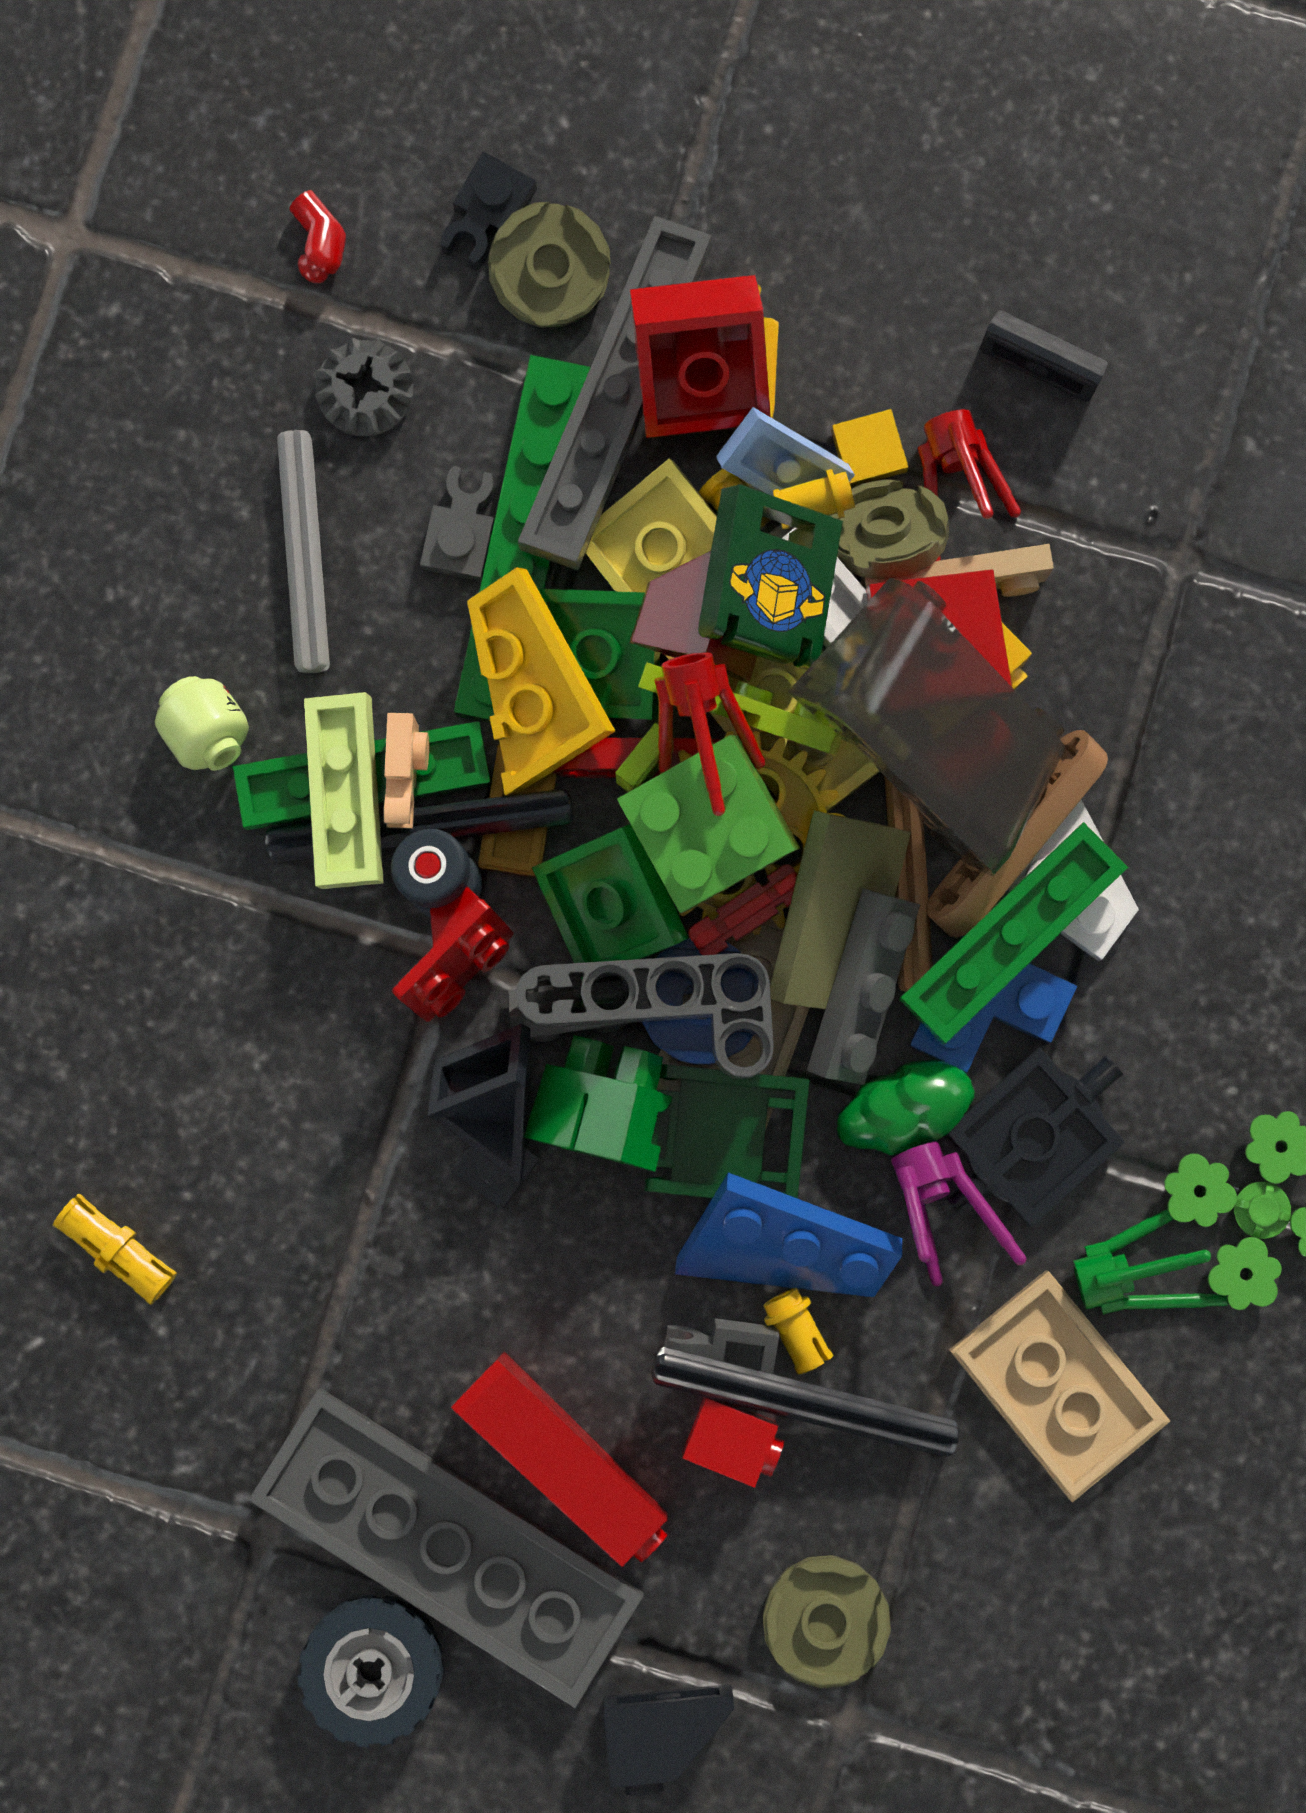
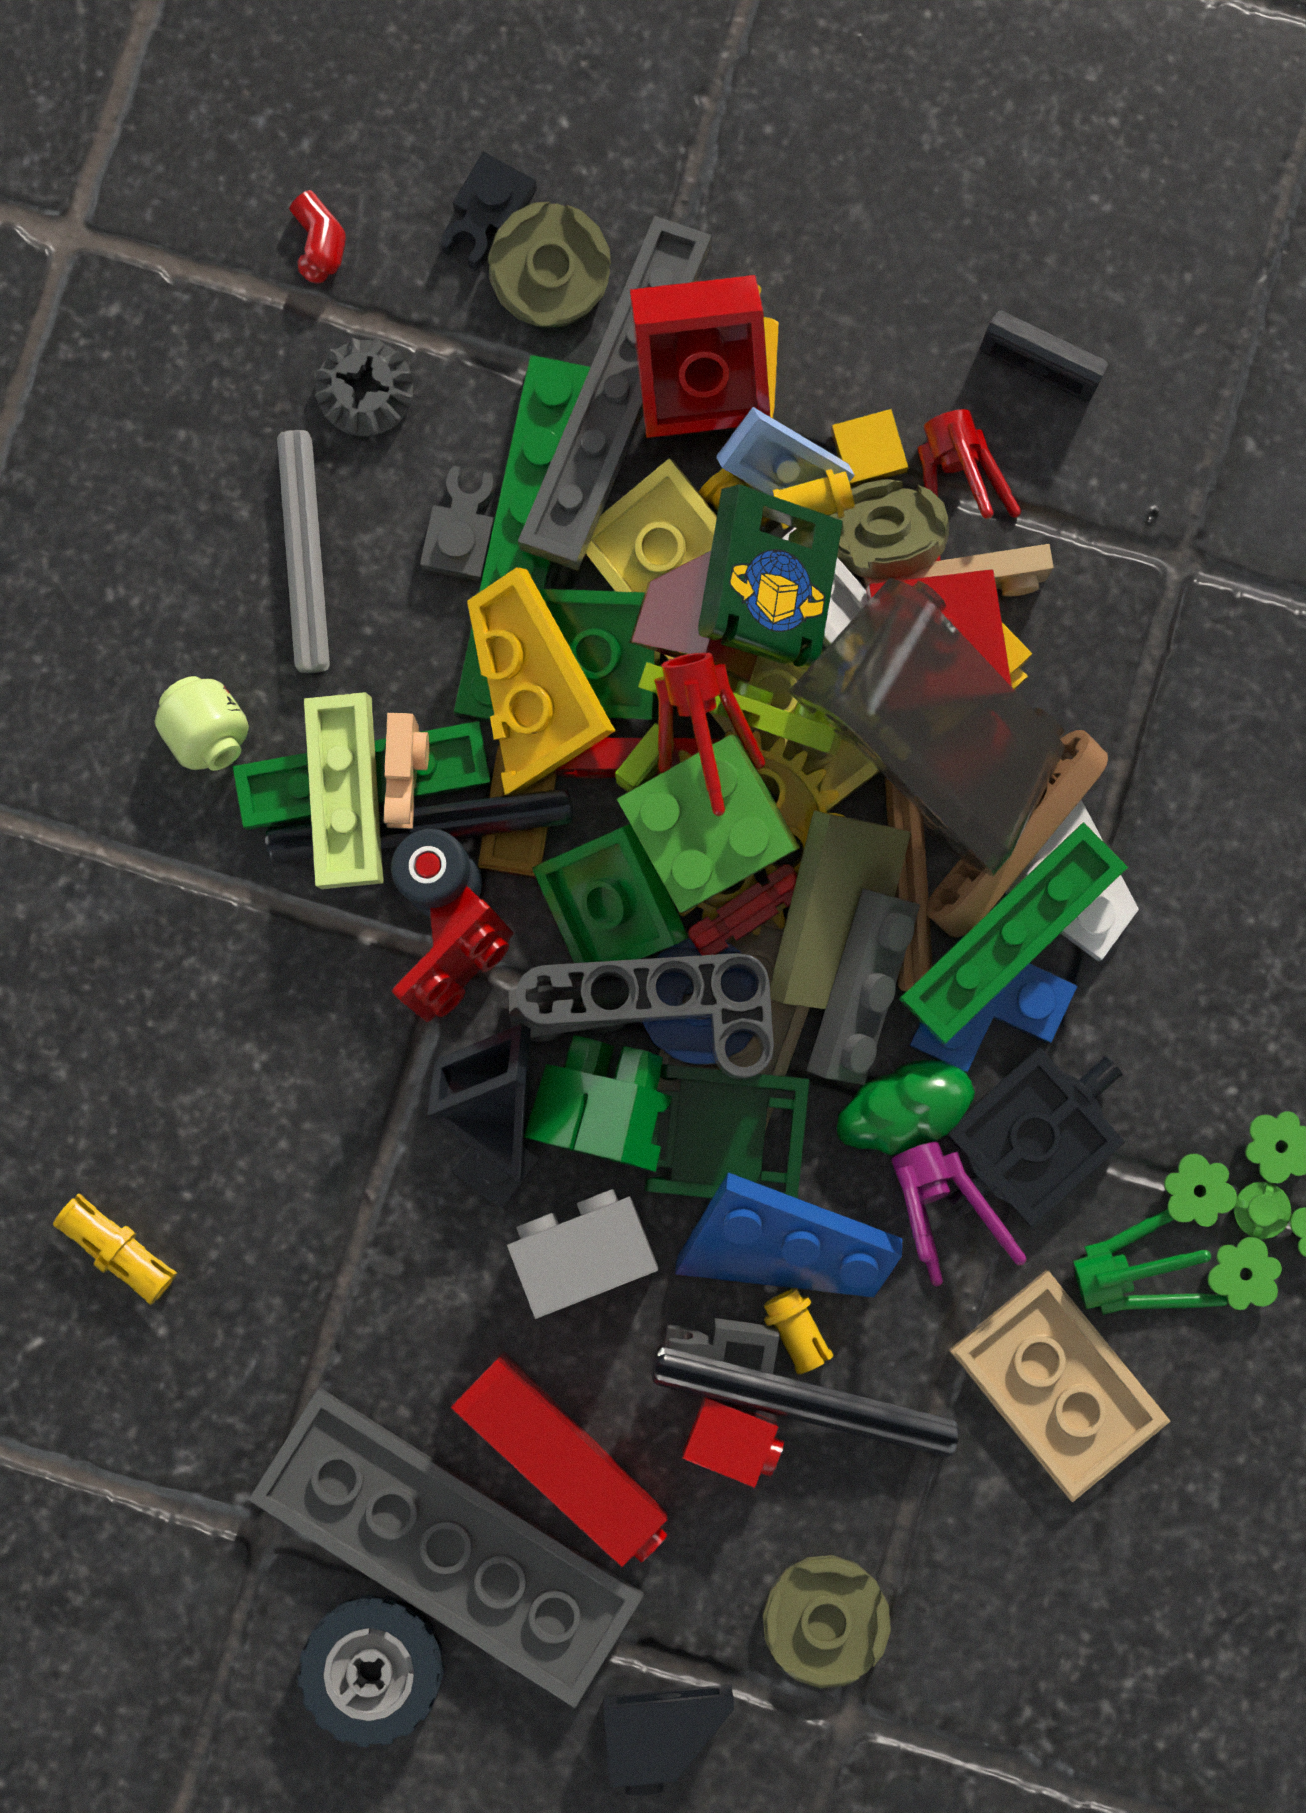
(581, 1255): none -> light grey brick

